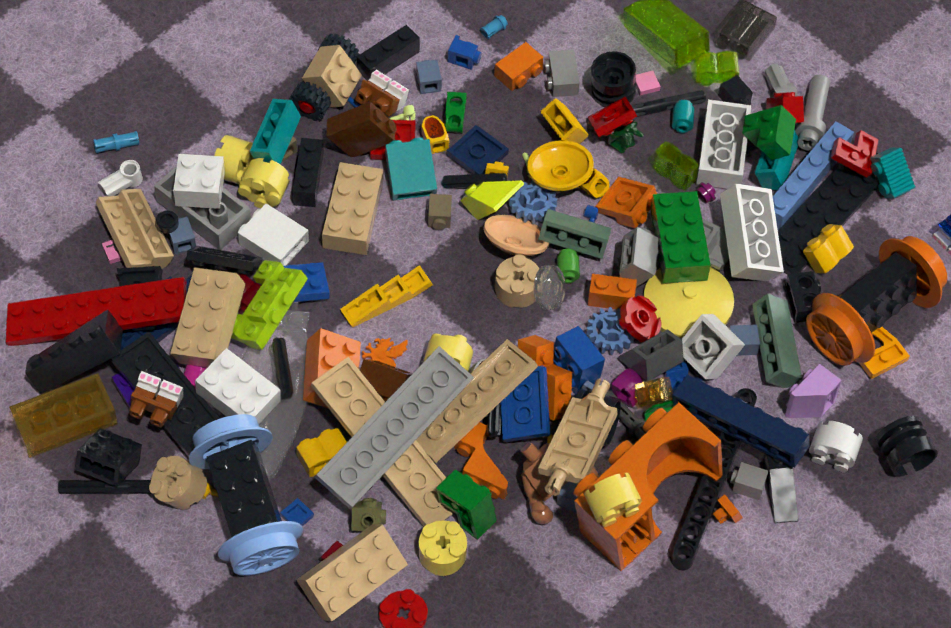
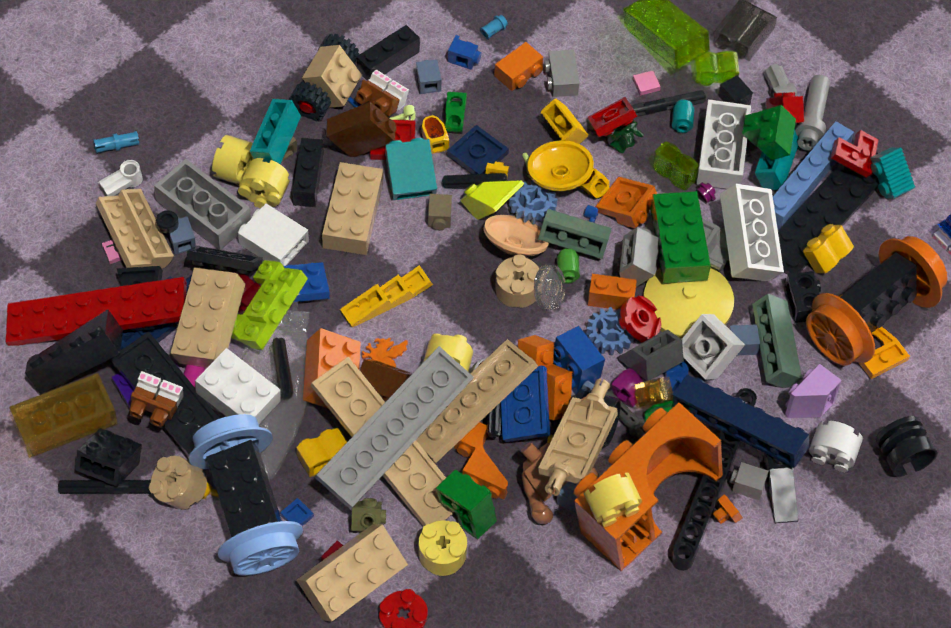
(199, 181): white brick -> none
(613, 78): black wheel -> none

